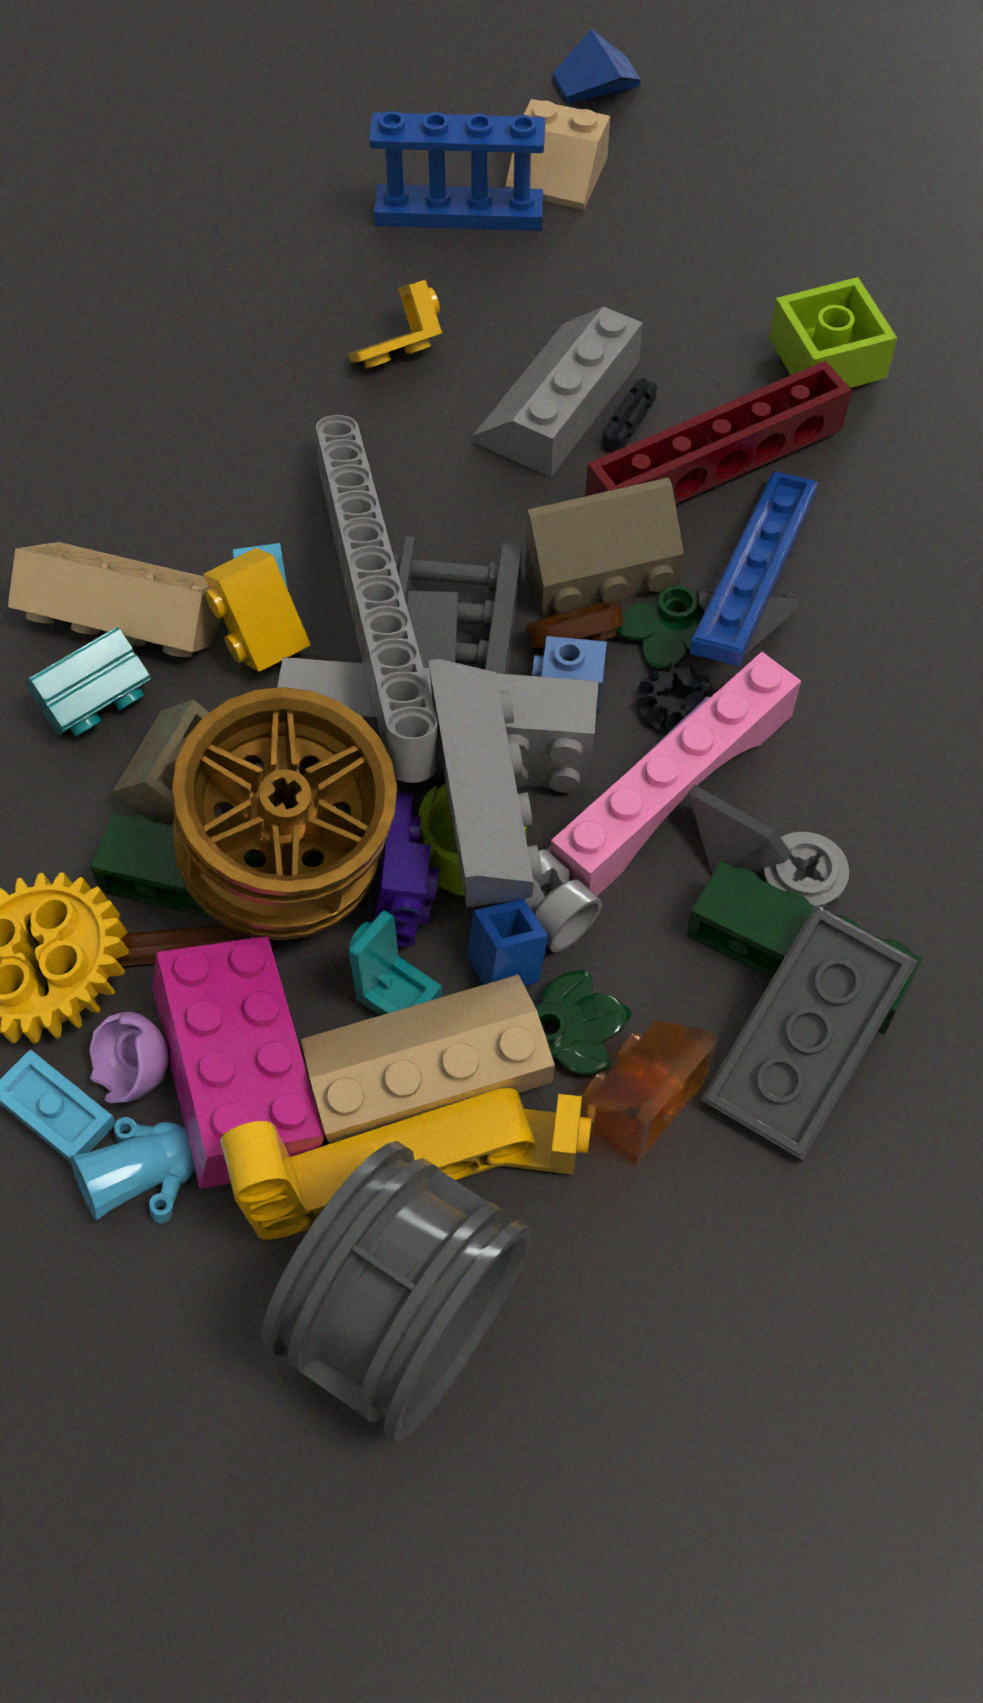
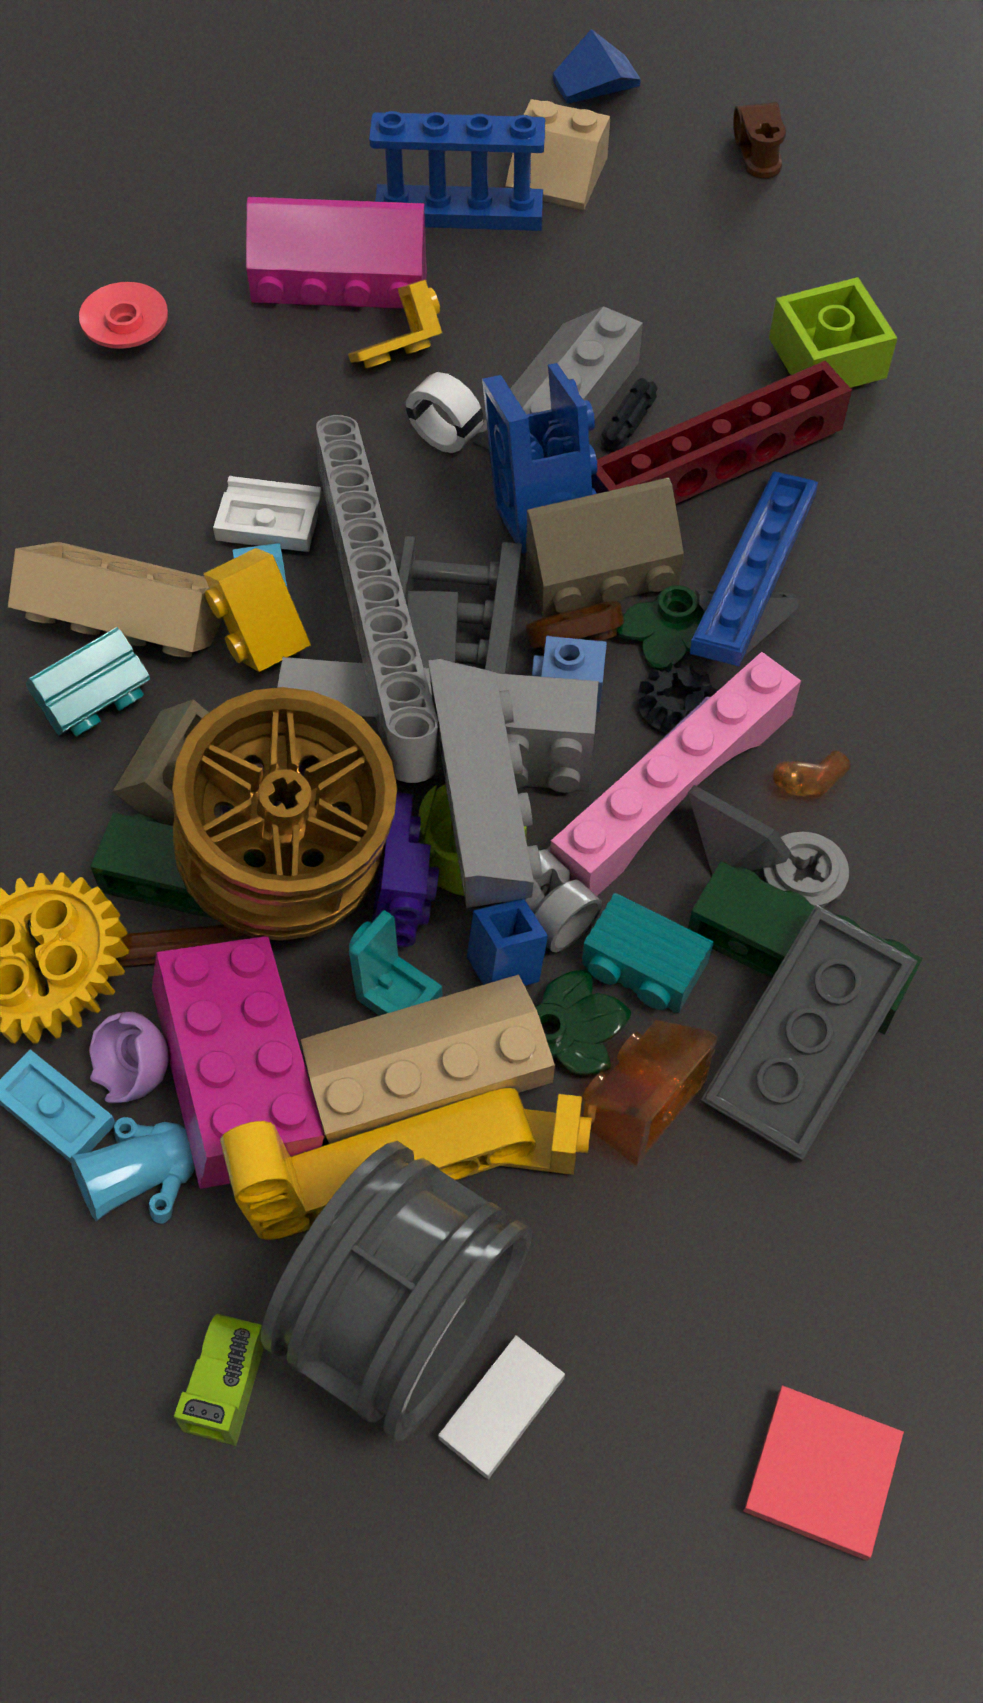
(123, 315): none -> coral dish
(221, 1381): none -> lime leg
(268, 513): none -> white plate
(333, 251): none -> dark pink slope
(456, 401): none -> white piece
(501, 1407): none -> white tile
(539, 454): none -> blue torso
(645, 954): none -> teal brick
(759, 135): none -> reddish brown piece
(811, 779): none -> clear orange arm
(824, 1472): none -> coral tile

